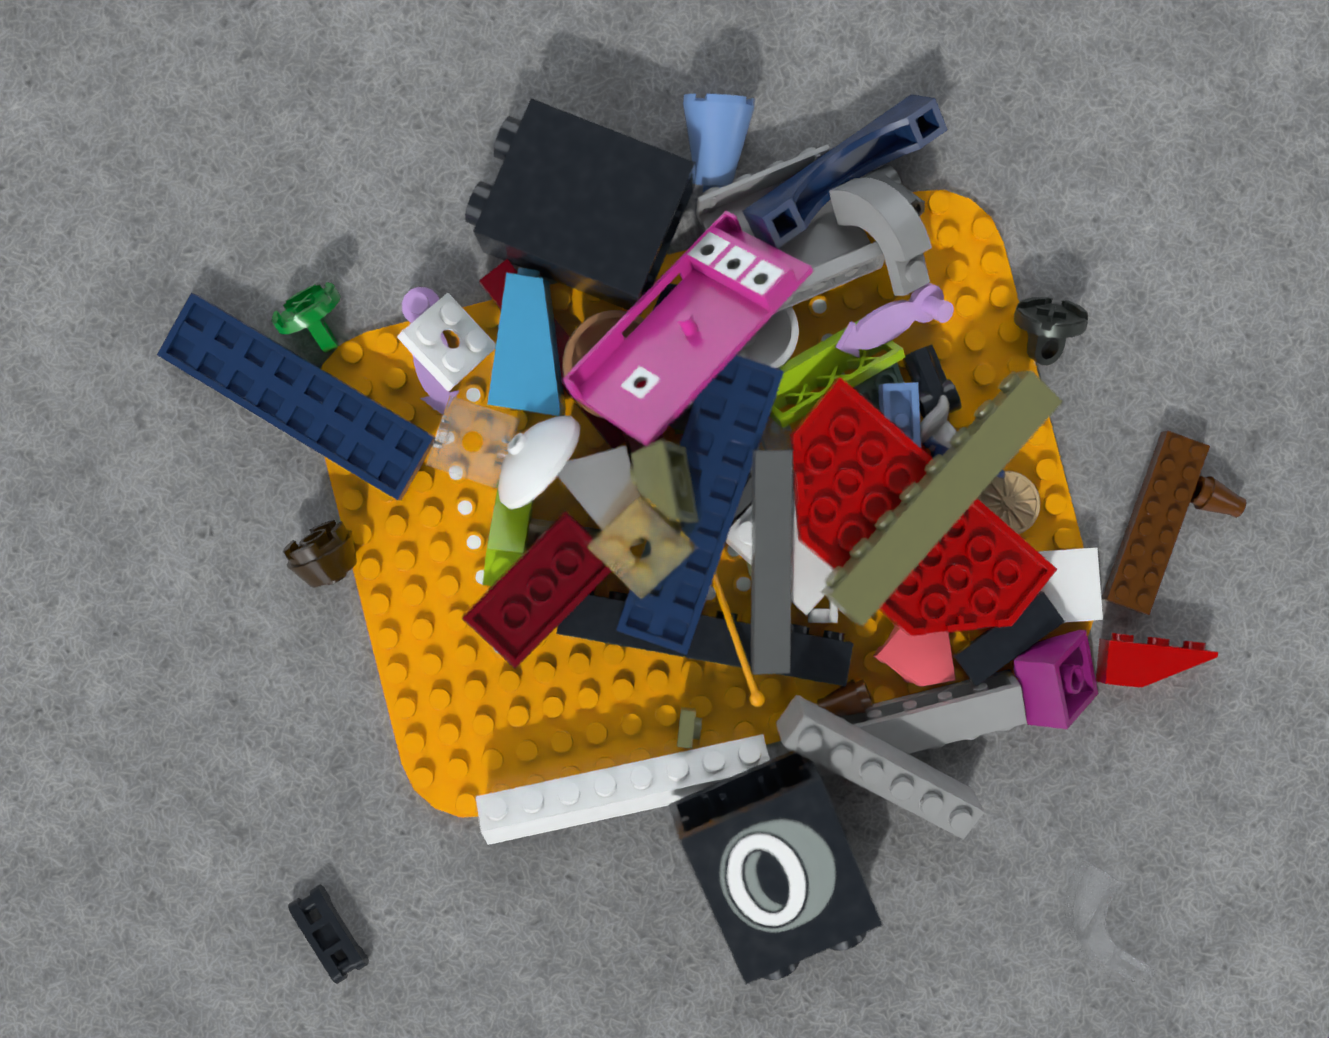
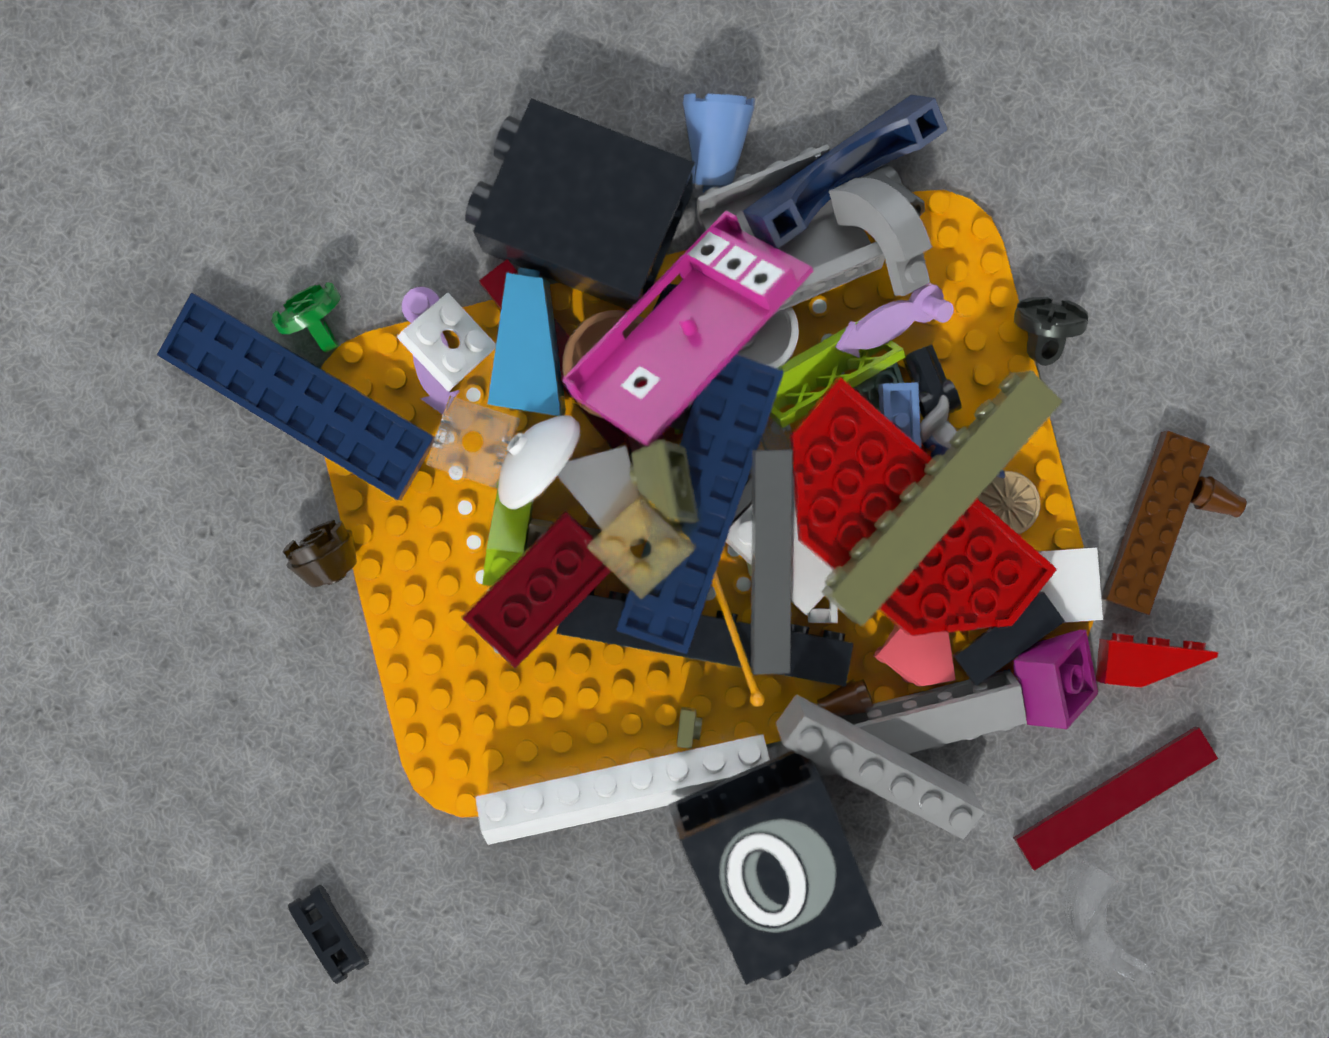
(1115, 798): none -> dark red tile

